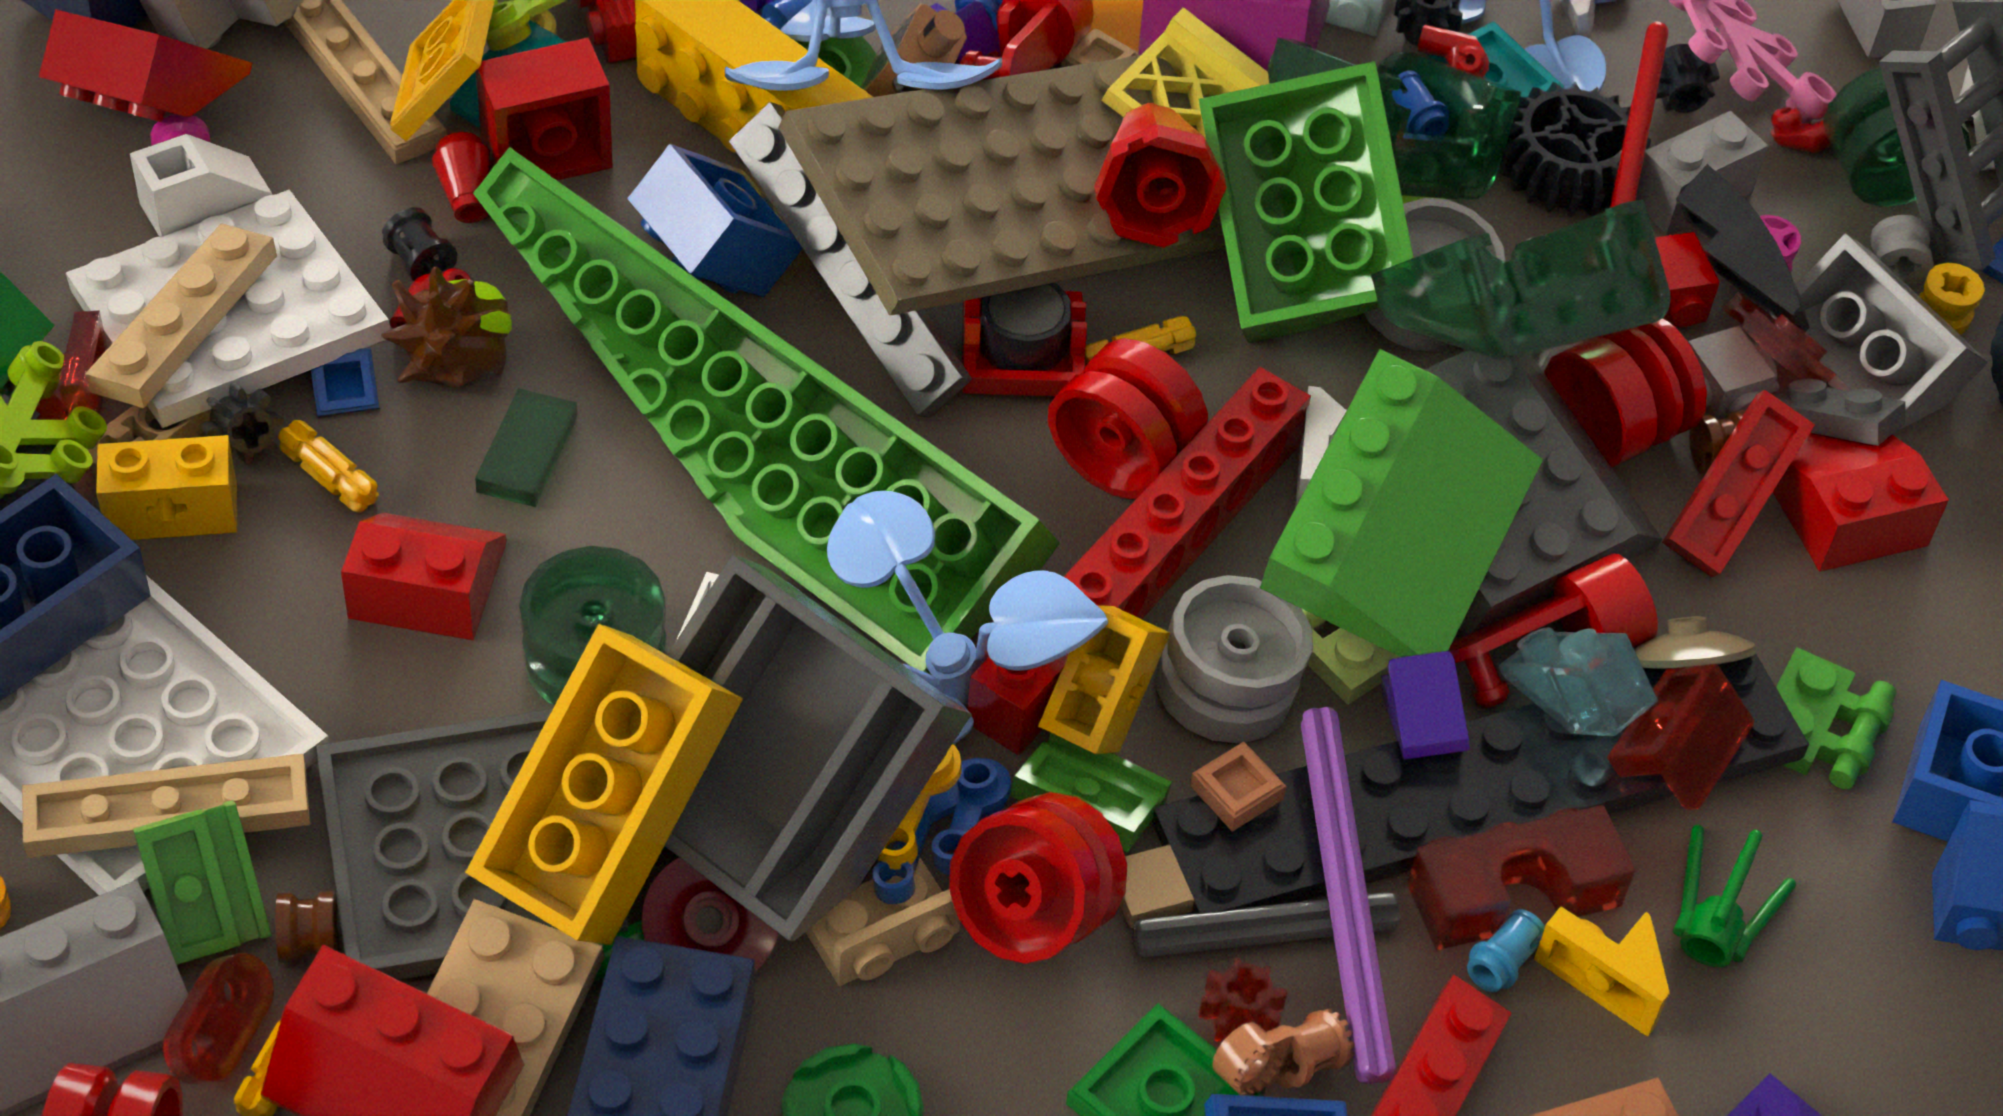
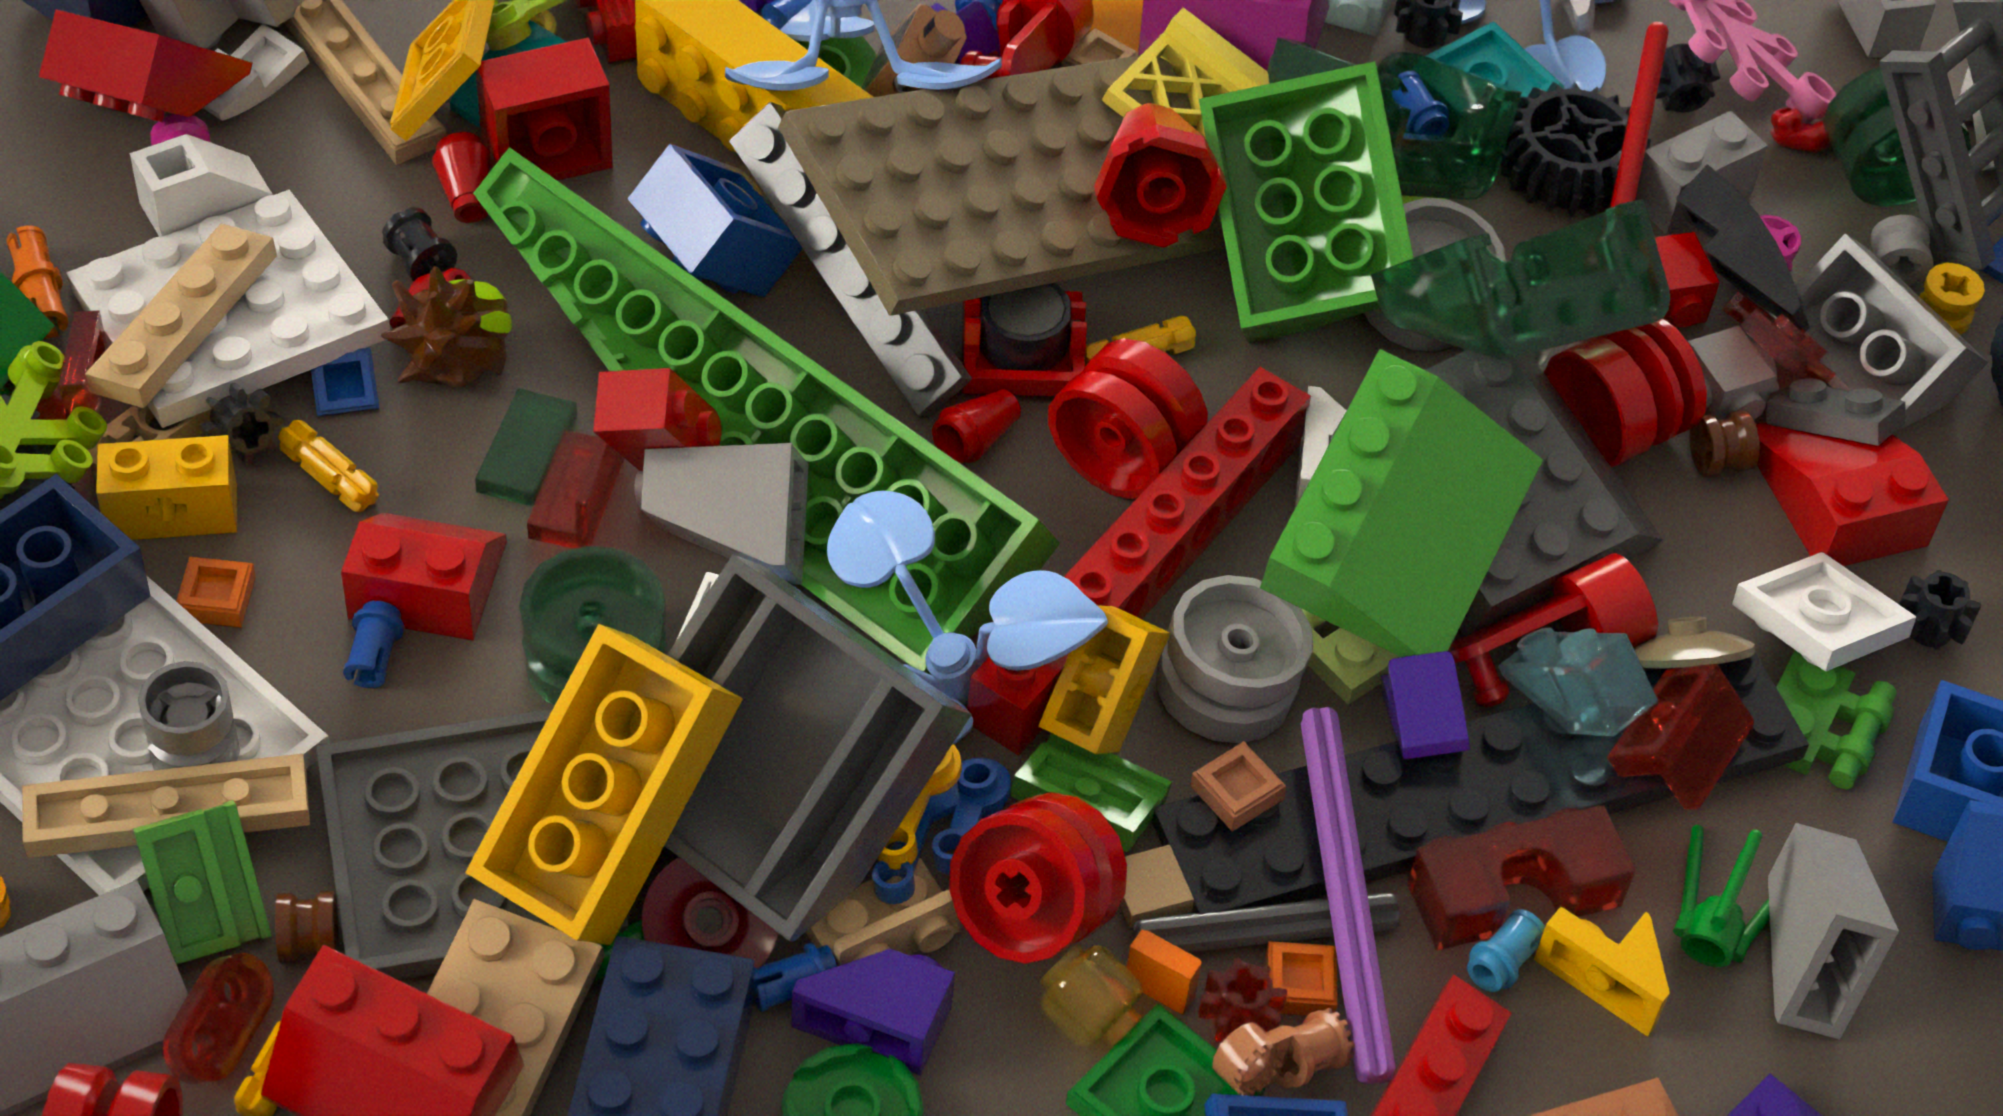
(36, 274): none -> orange pin
(188, 716): none -> flat silver wheel
(217, 590): none -> orange tile
(273, 66): none -> white slope
(376, 631): none -> blue pin
(574, 491): none -> clear red panel
(652, 412): none -> red brick
(731, 501): none -> light grey slope
(777, 979): none -> blue pin
(878, 1002): none -> dark purple slope
(975, 425): none -> red cone
(1091, 996): none -> clear yellow head
(1164, 970): none -> orange tile
(1306, 973): none -> orange tile
(1457, 48): red arm -> none
(1738, 483): red plate -> none
(1823, 611): none -> white plate
(1824, 930): none -> light grey slope
(1940, 609): none -> black gear

